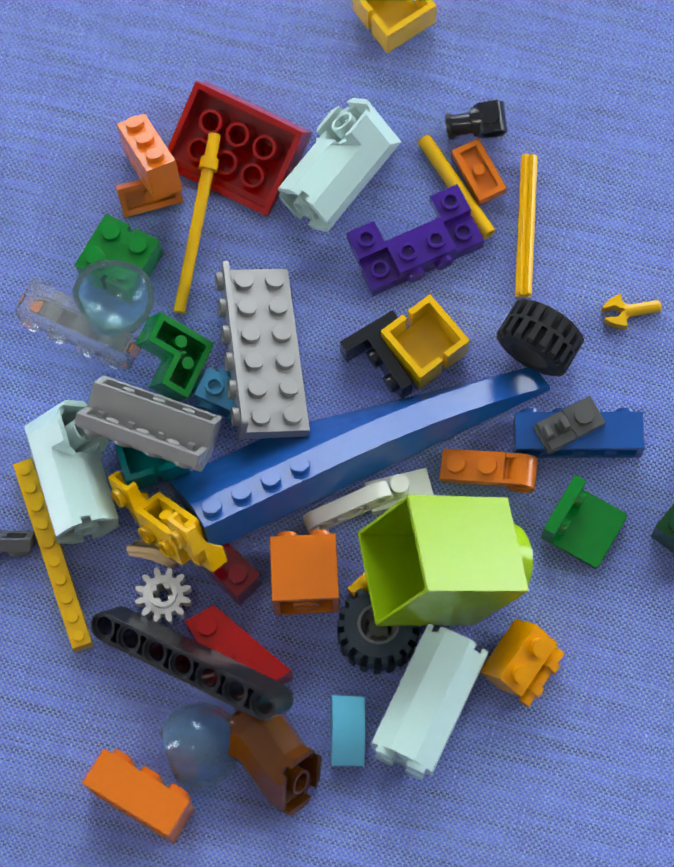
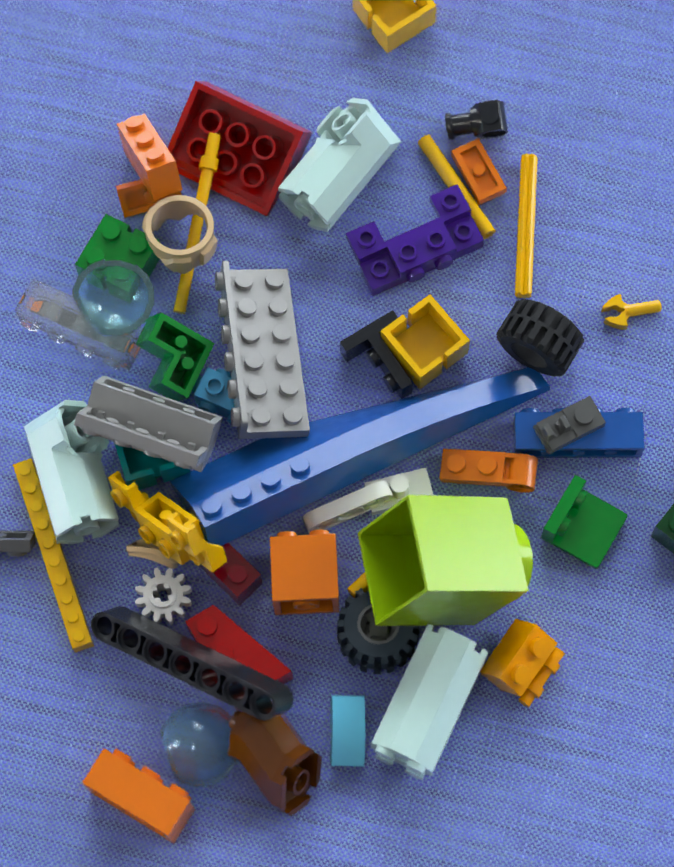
(177, 208): none -> tan piece

